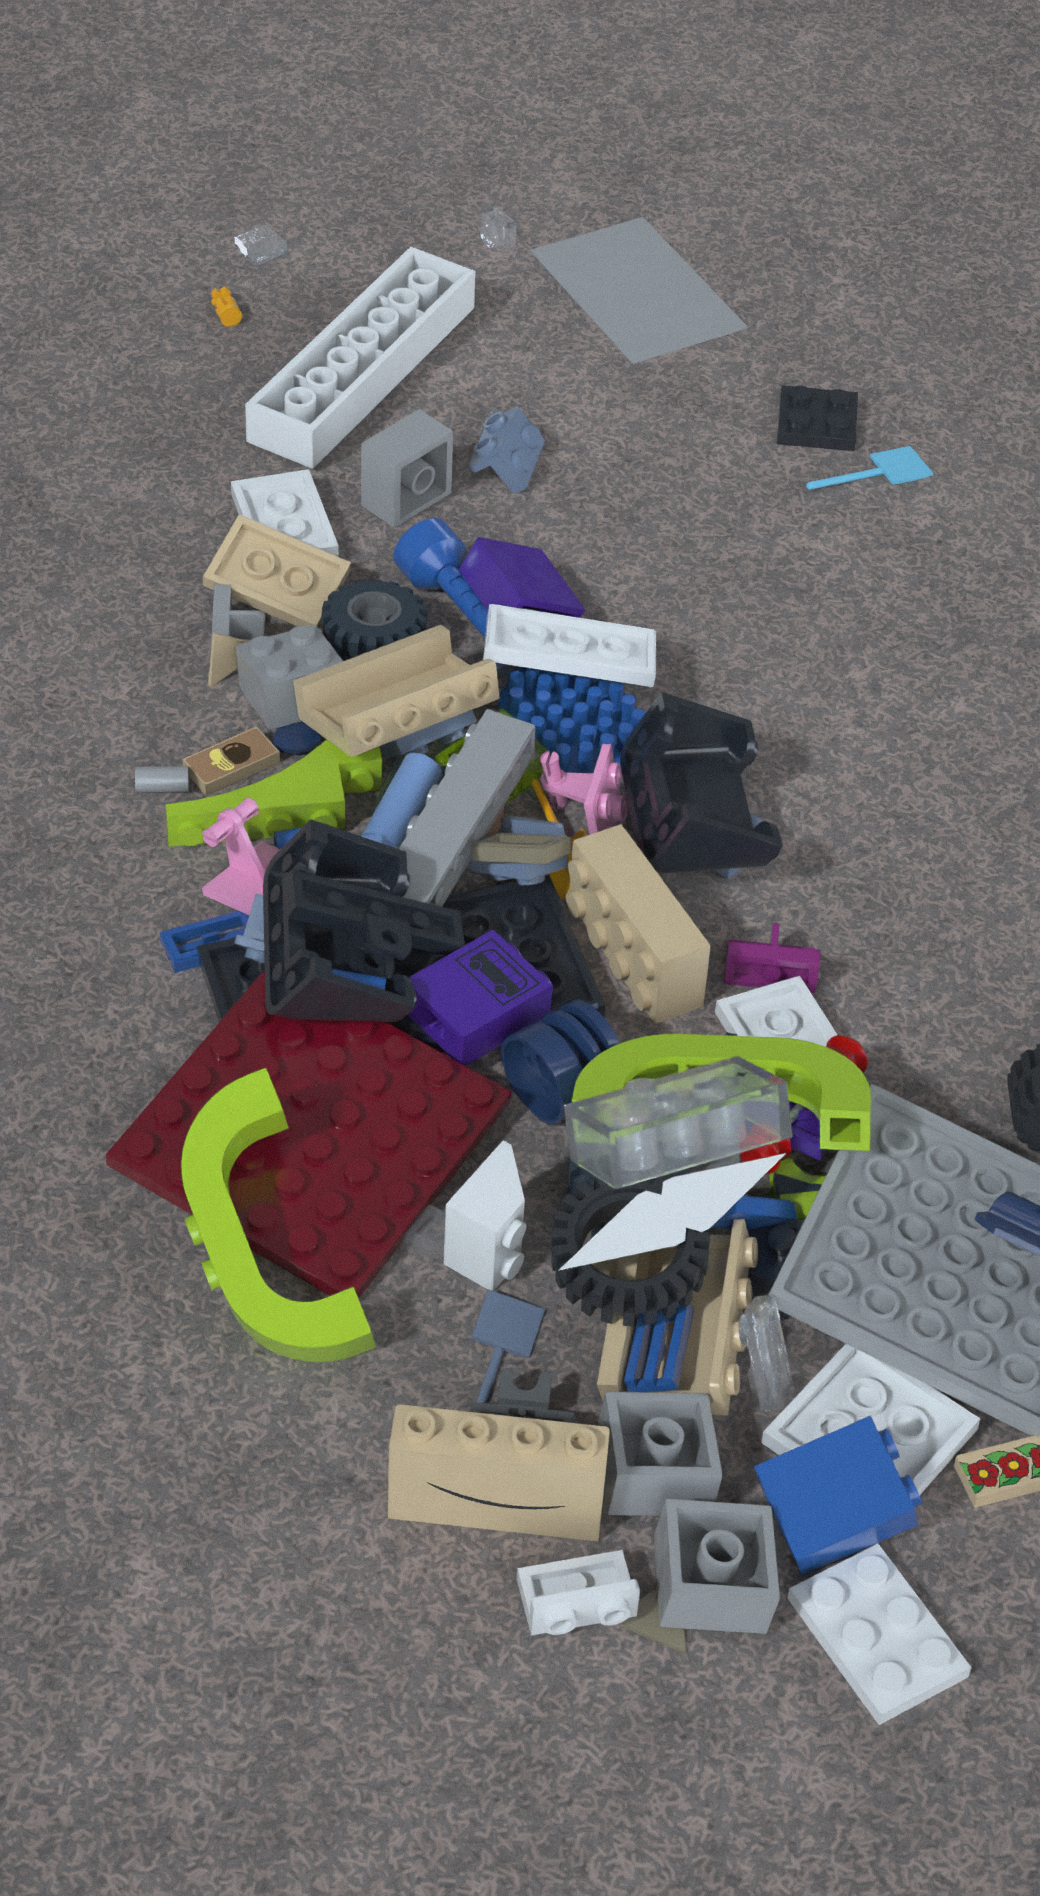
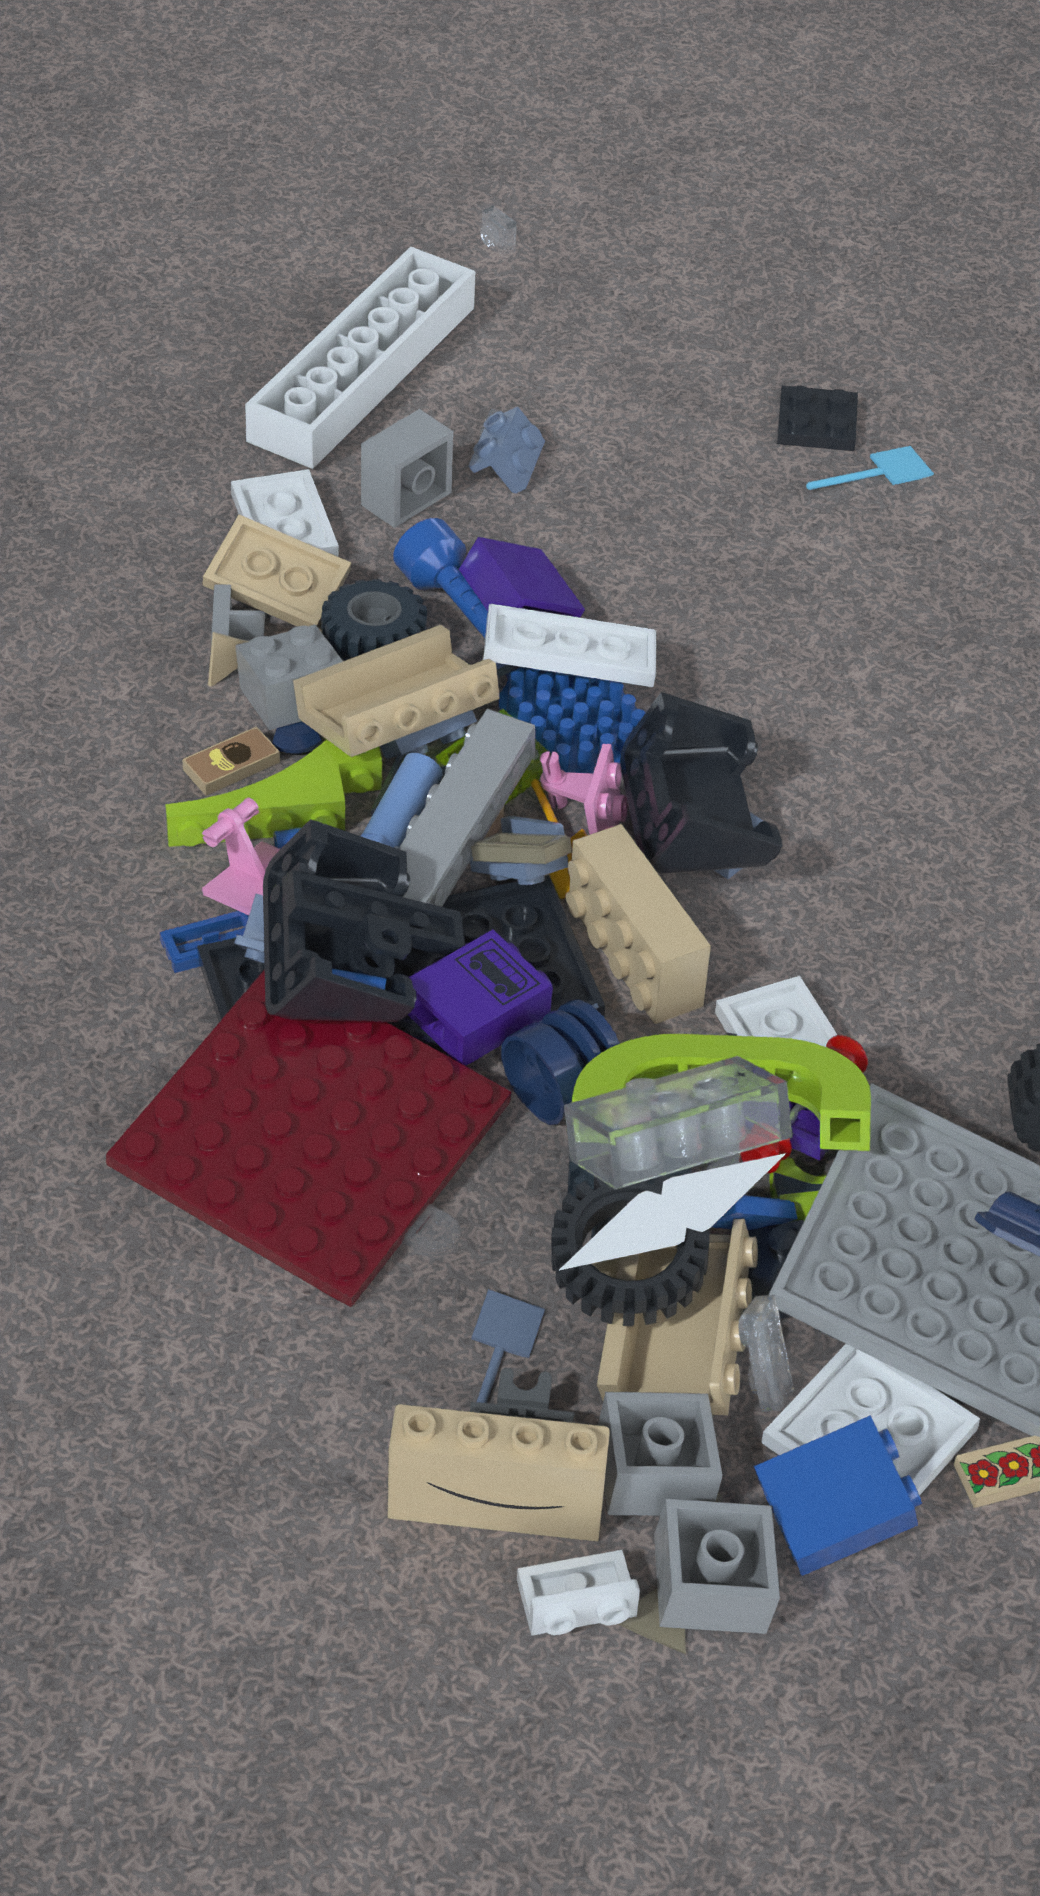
(161, 779): light grey piece -> none
(227, 308): light orange piece -> none
(261, 245): clear plate -> none
(298, 1330): lime arch -> none
(487, 1222): white slope -> none
(638, 290): light grey piece -> none
(640, 1346): blue tile -> none
(768, 963): magenta panel -> none
(879, 1633): white plate -> none

